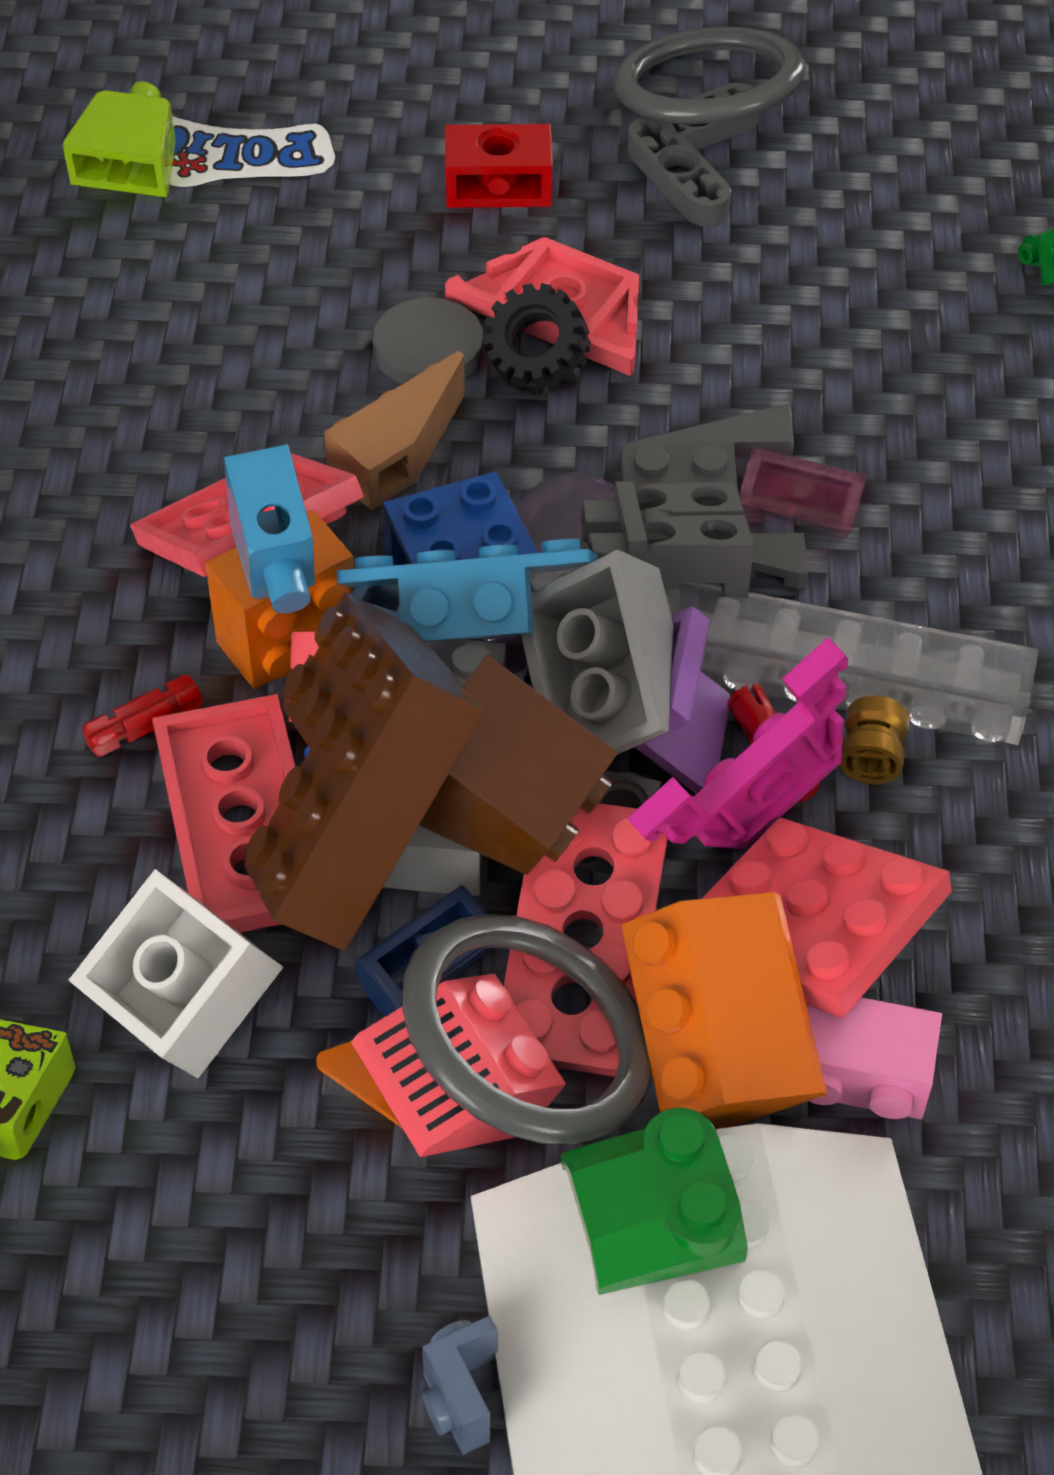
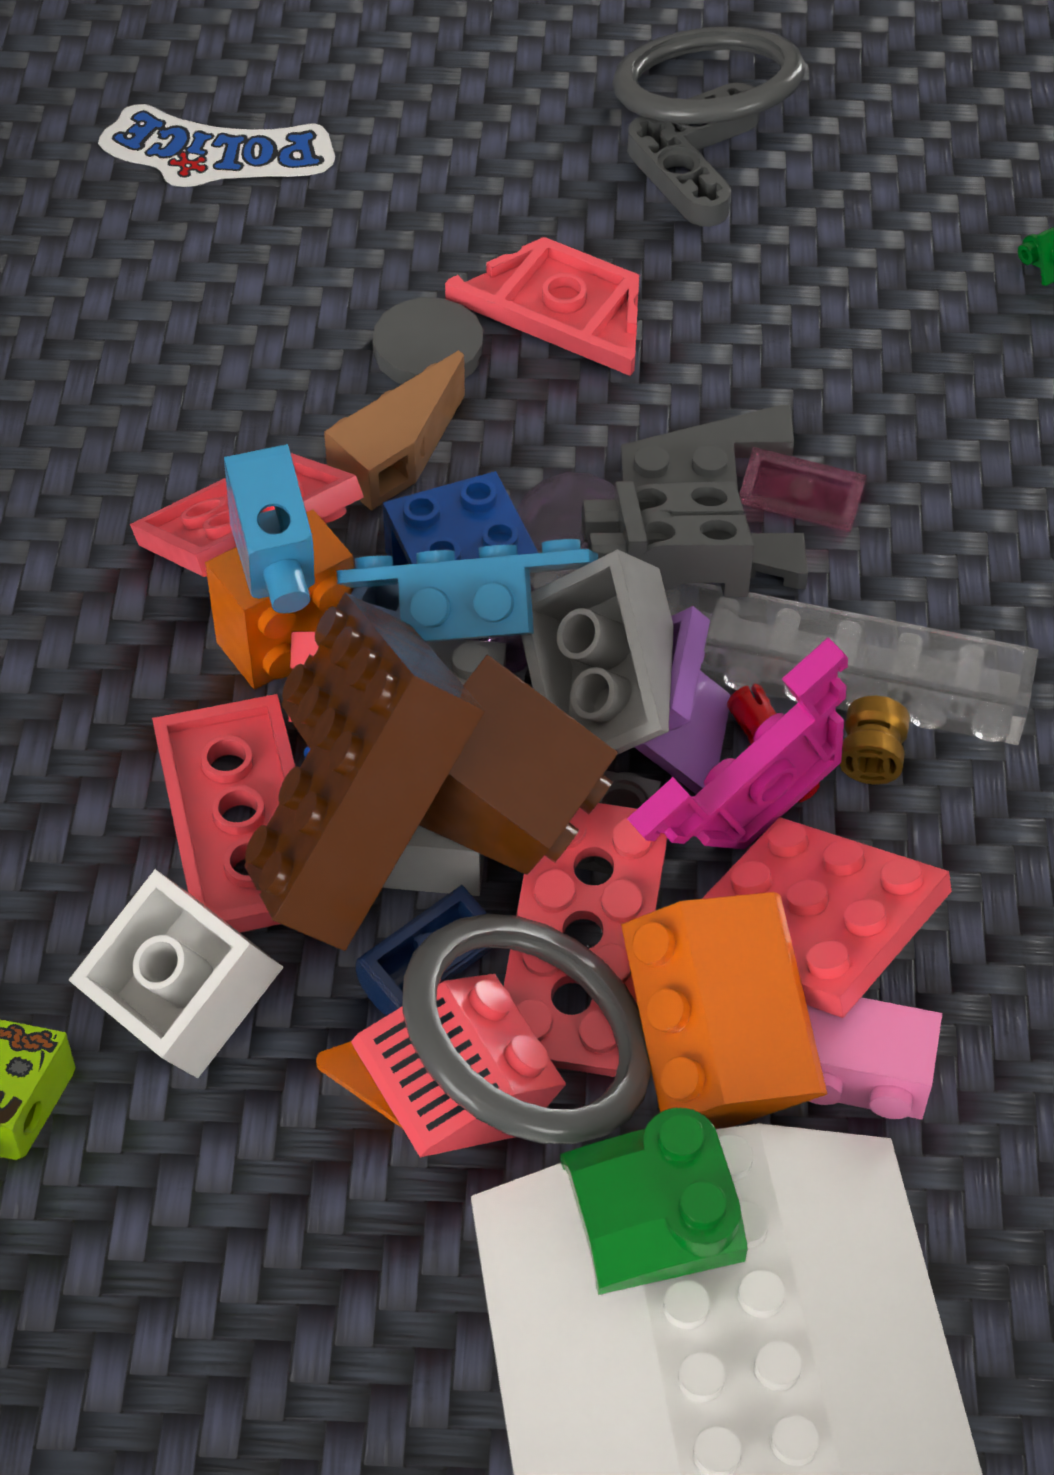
(123, 142): lime torso -> none
(135, 716): red axle -> none
(453, 1396): sand blue bracket -> none
(498, 165): red brick -> none
(525, 310): black tyre -> none

